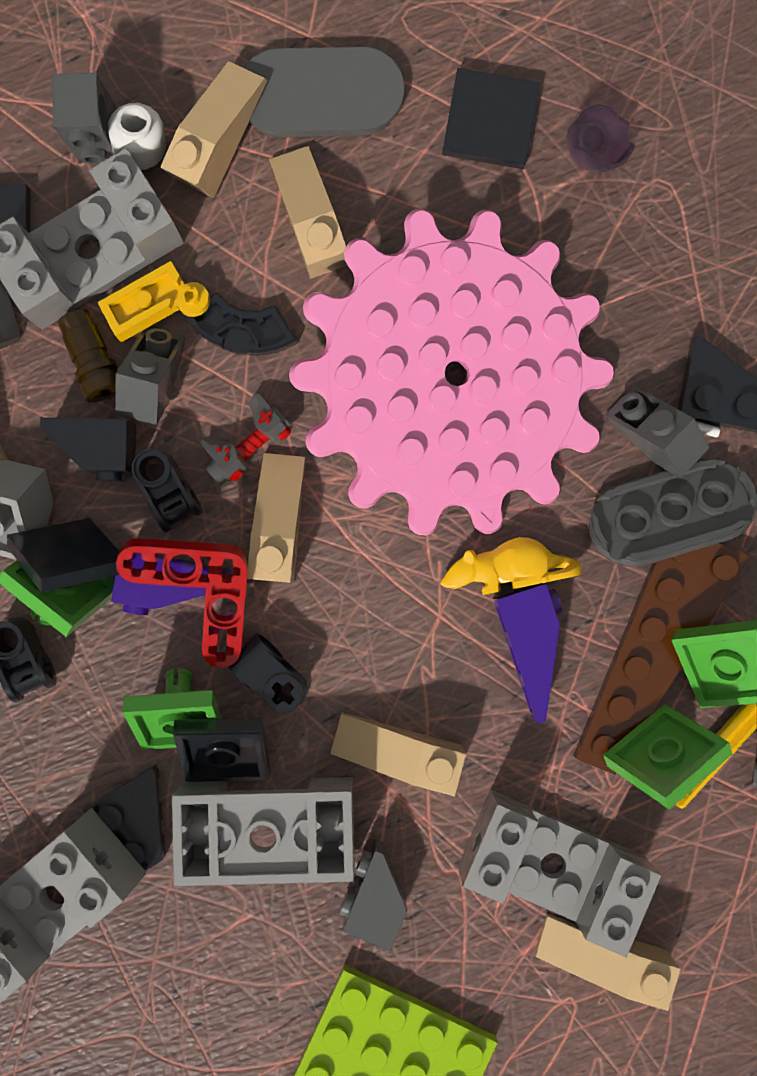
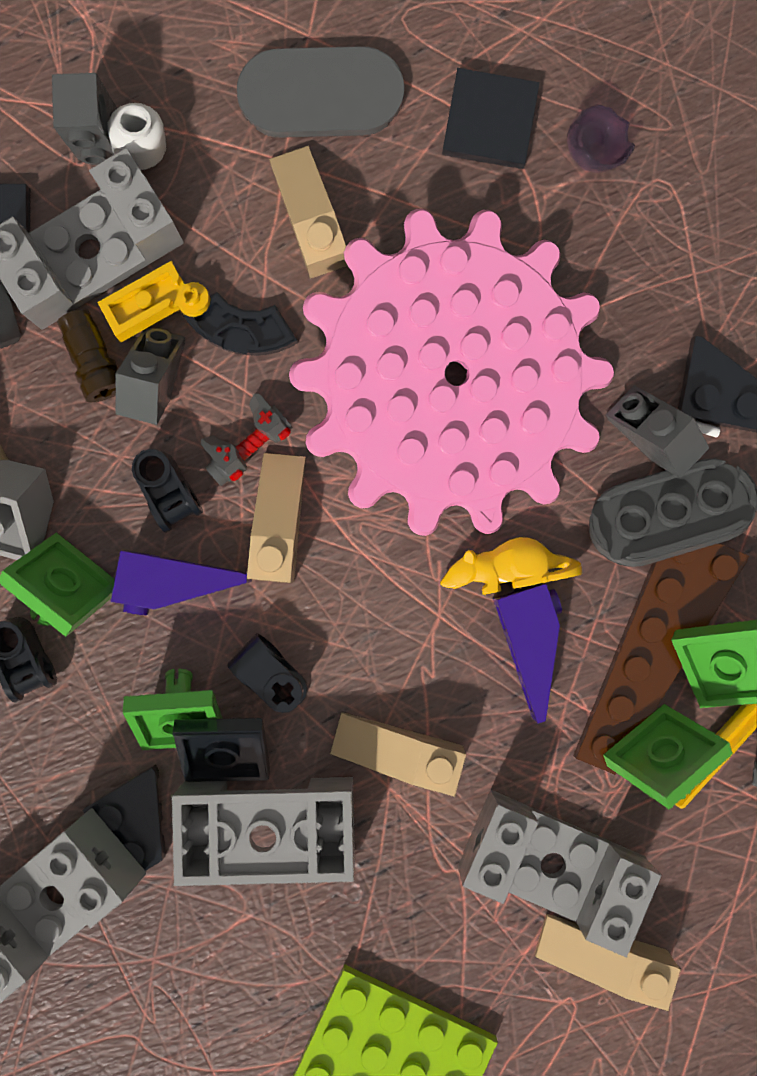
(64, 554): black tile -> none
(96, 444): black slope -> none
(213, 129): tan slope -> none
(216, 584): red beam -> none
(378, 903): dark grey slope -> none

